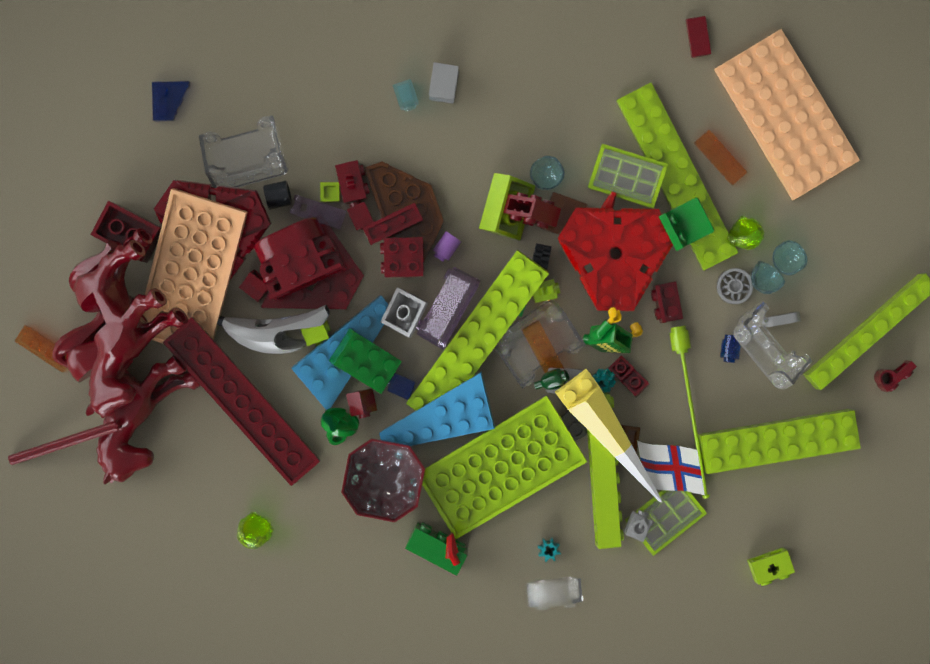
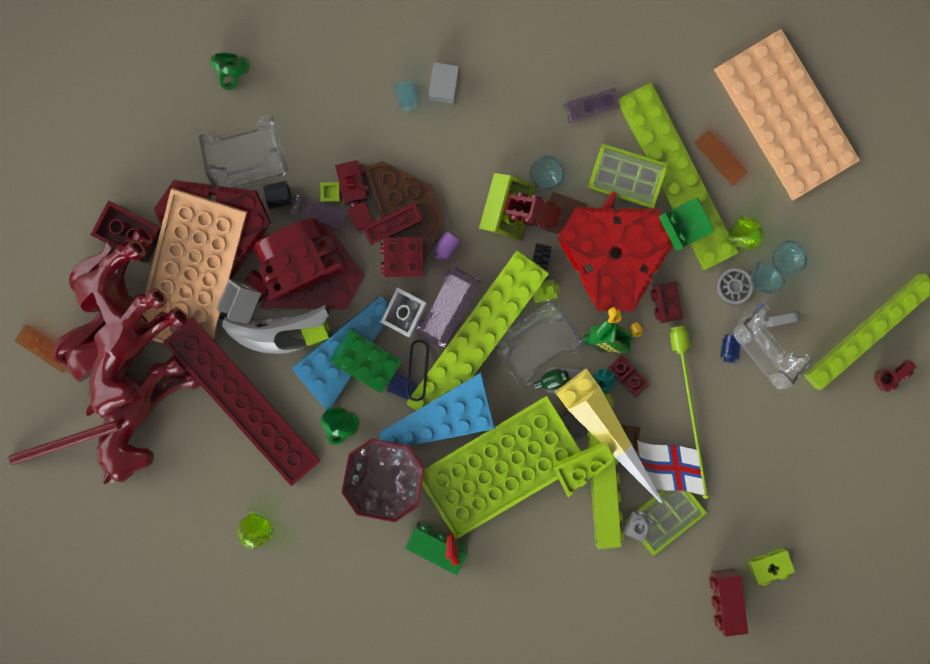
(167, 99): clear blue wing -> none
(229, 65): none -> green tile
(238, 301): none -> light grey piece
(361, 403): dark red brick -> none
(425, 373): none -> black piece
(541, 346): clear orange plate -> none
(554, 550): teal gear -> none
(554, 593): clear brick -> none
(580, 467): none -> lime wing
(592, 105): none -> clear purple plate
(698, 36): dark red tile -> none
(729, 602): none -> dark red brick
(779, 441): lime brick -> none

